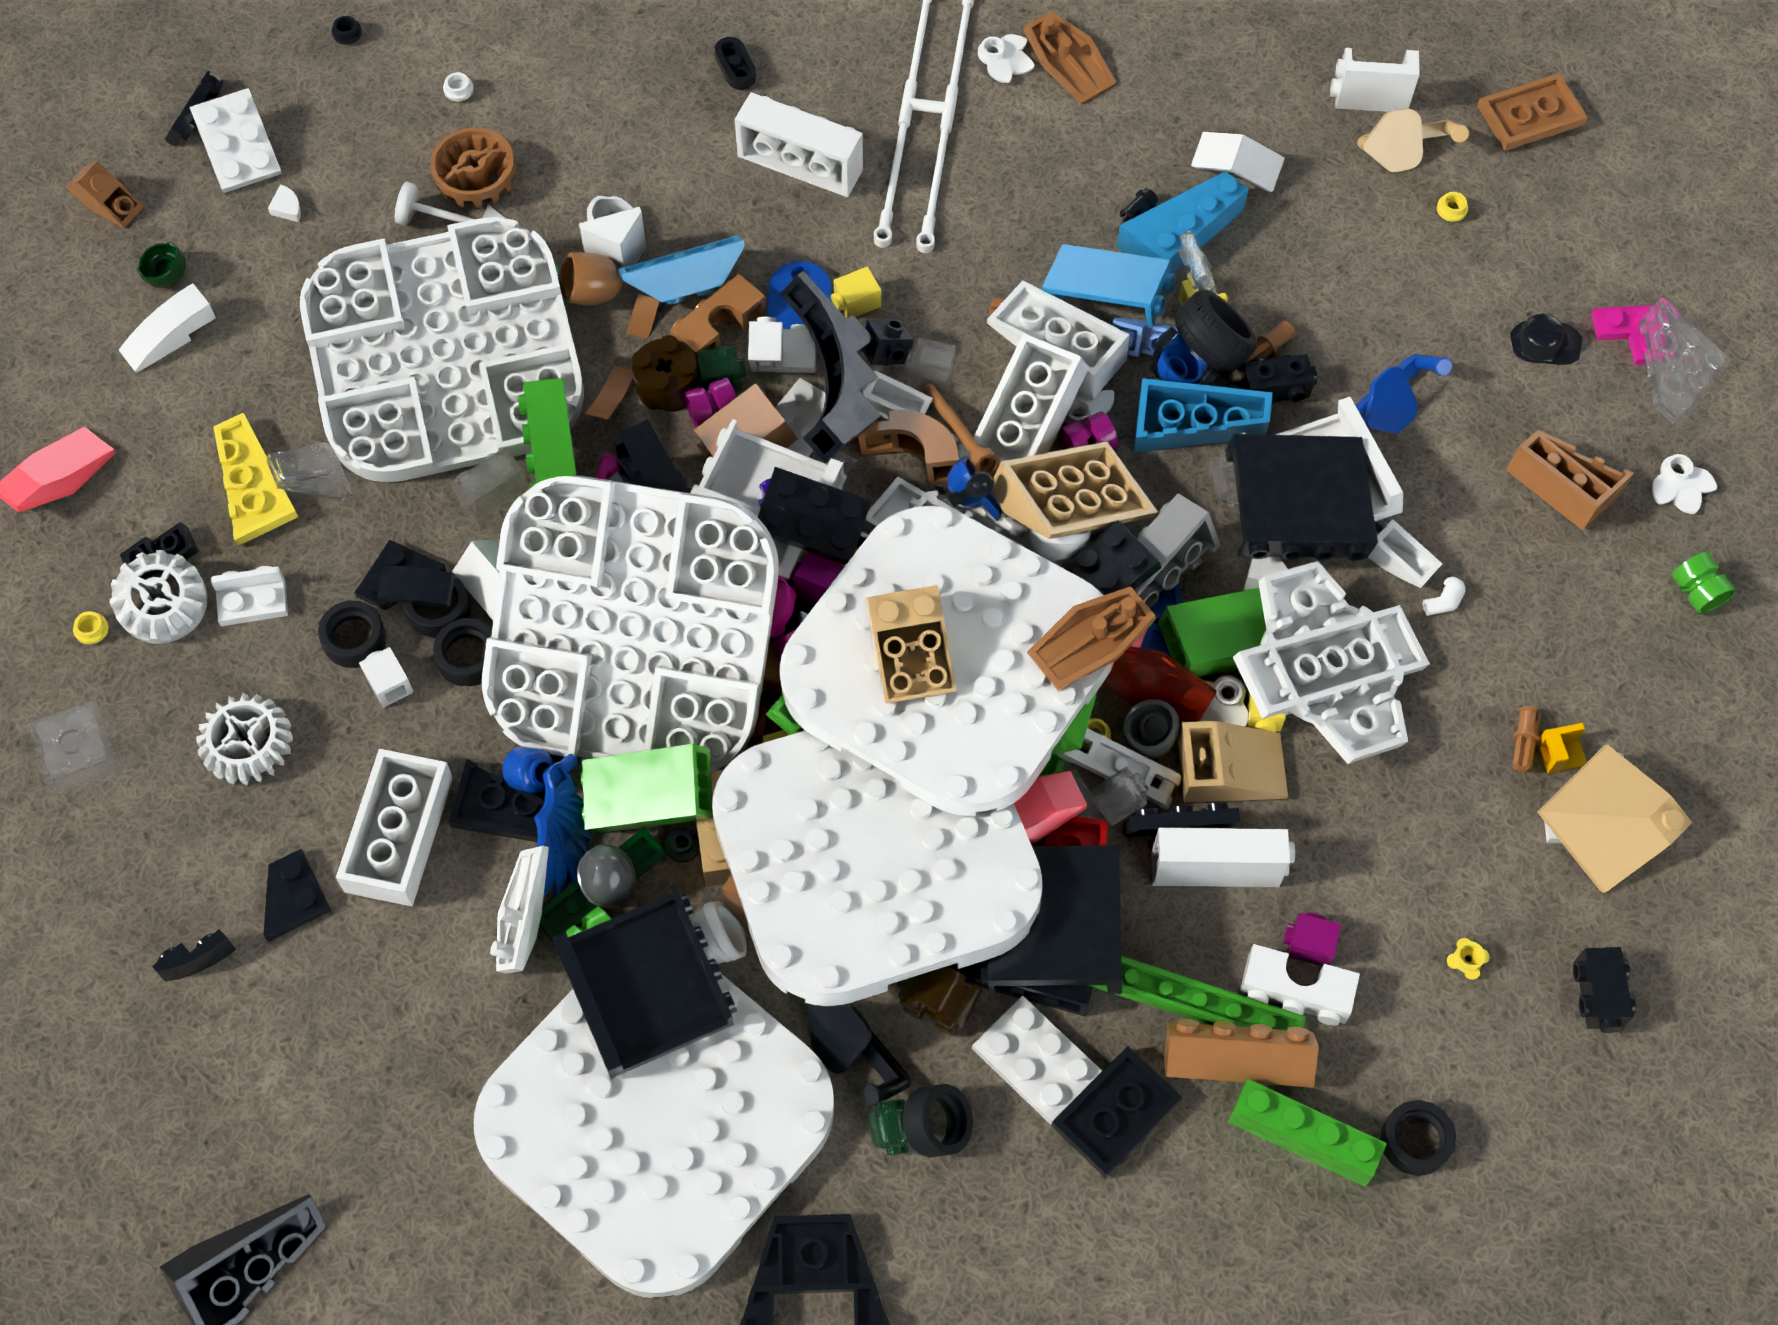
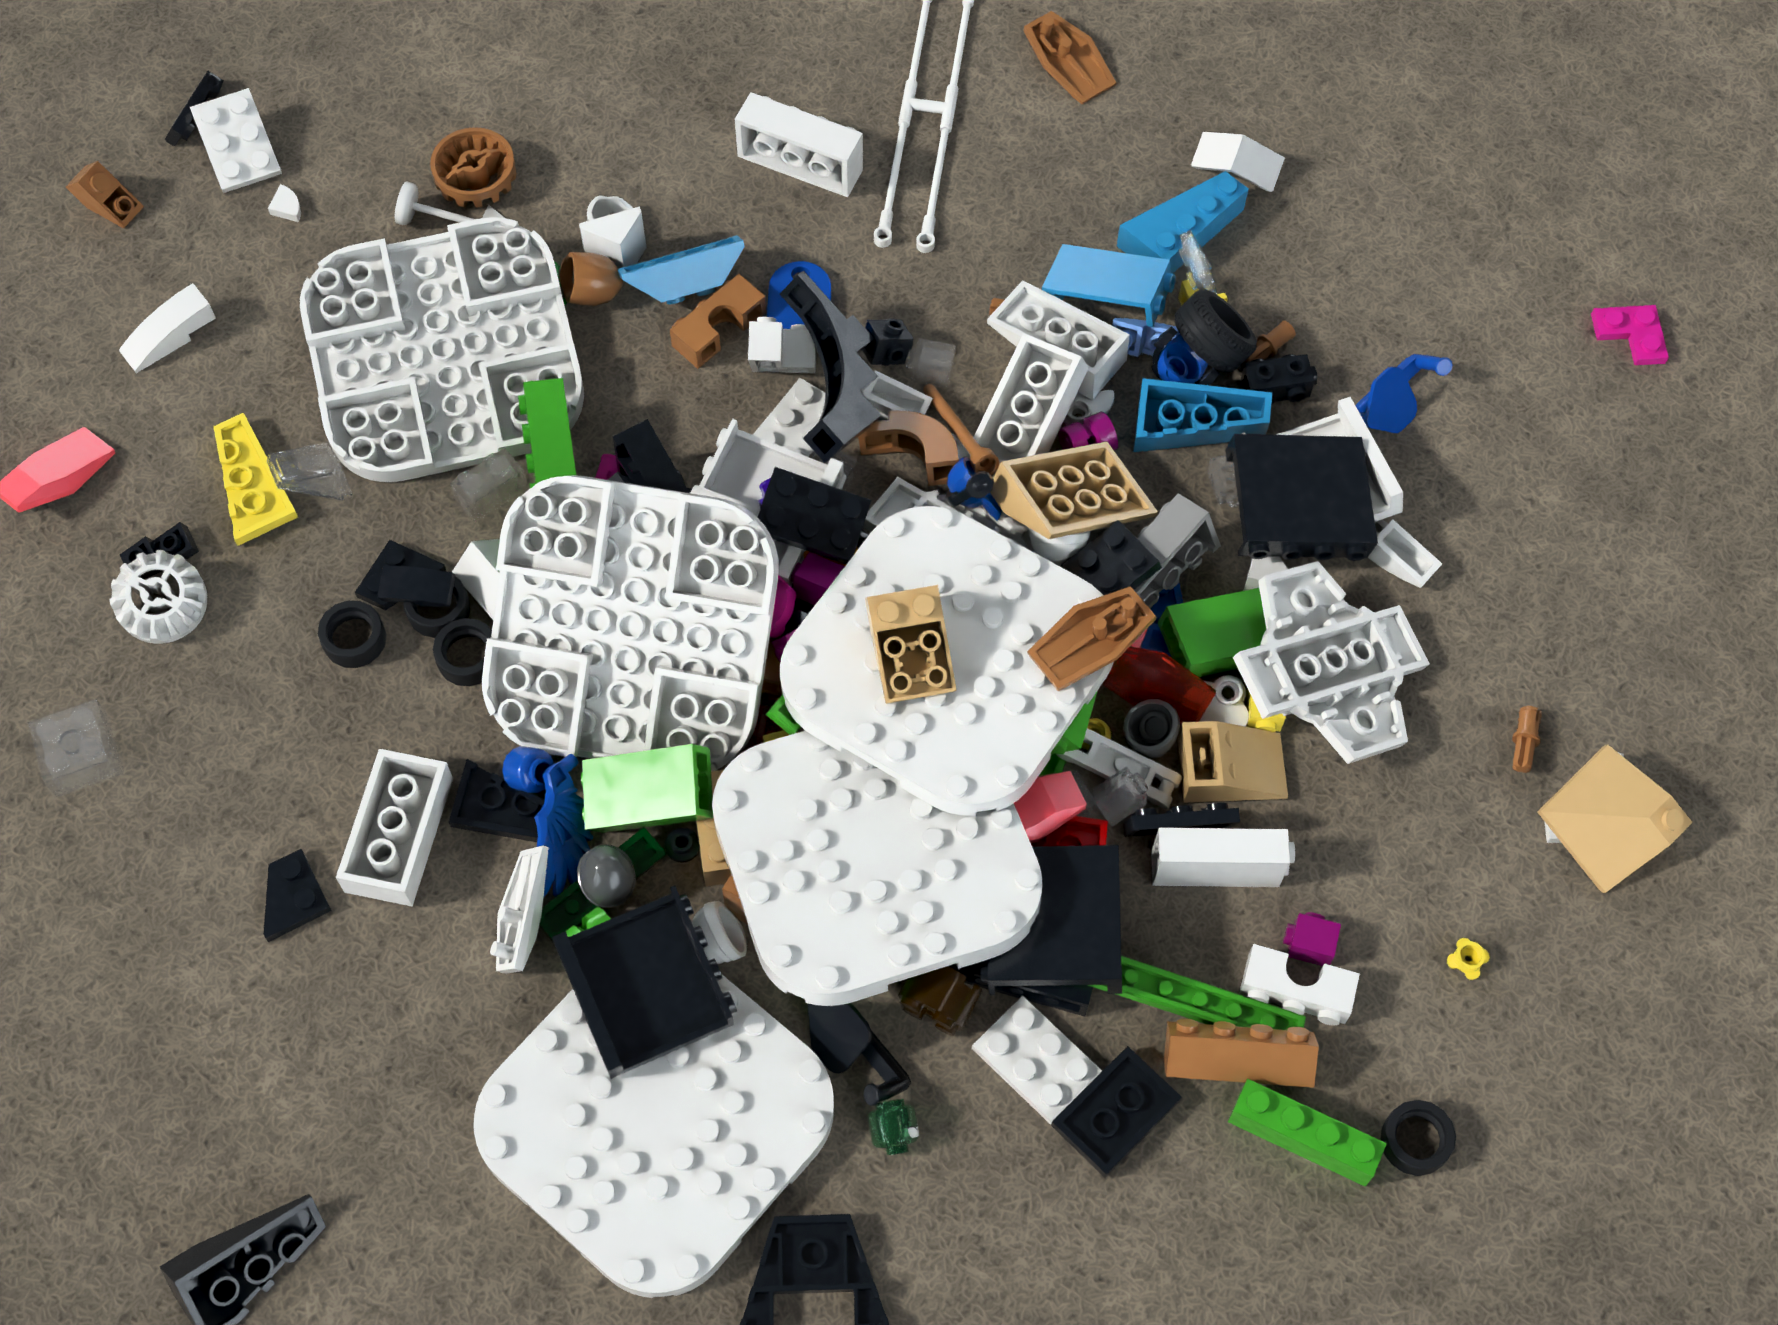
(90, 628): light yellow plate -> none
(162, 265): dark green hair -> none
(180, 963): black slope -> none
(250, 595): white bracket -> none
(263, 718): white gear -> none
(348, 24): black plate -> none
(386, 676): white brick -> none
(458, 87): white plate -> none
(620, 377): medium nougat sticker -> none
(664, 372): dark brown brick -> none
(704, 404): magenta wheel -> none
(720, 364): clear green brick -> none
(736, 65): black plate -> none
(753, 415): medium nougat brick -> none
(856, 293): light yellow brick -> none
(958, 1119): black tyre -> none
(1007, 58): white plate -> none
(1144, 201): black pin -> none
(1374, 84): white panel -> none
(1399, 138): tan piece -> none
(1449, 599): white arm -> none
(1455, 200): light yellow plate -> none
(1532, 111): medium nougat plate -> none
(1546, 341): black piece -> none
(1562, 748): yellow panel -> none
(1566, 479): medium nougat wedge -> none
(1604, 988): black brick -> none
(1679, 361): clear plate -> none
(1682, 489): white plate -> none
(1705, 586): bright green wheel -> none

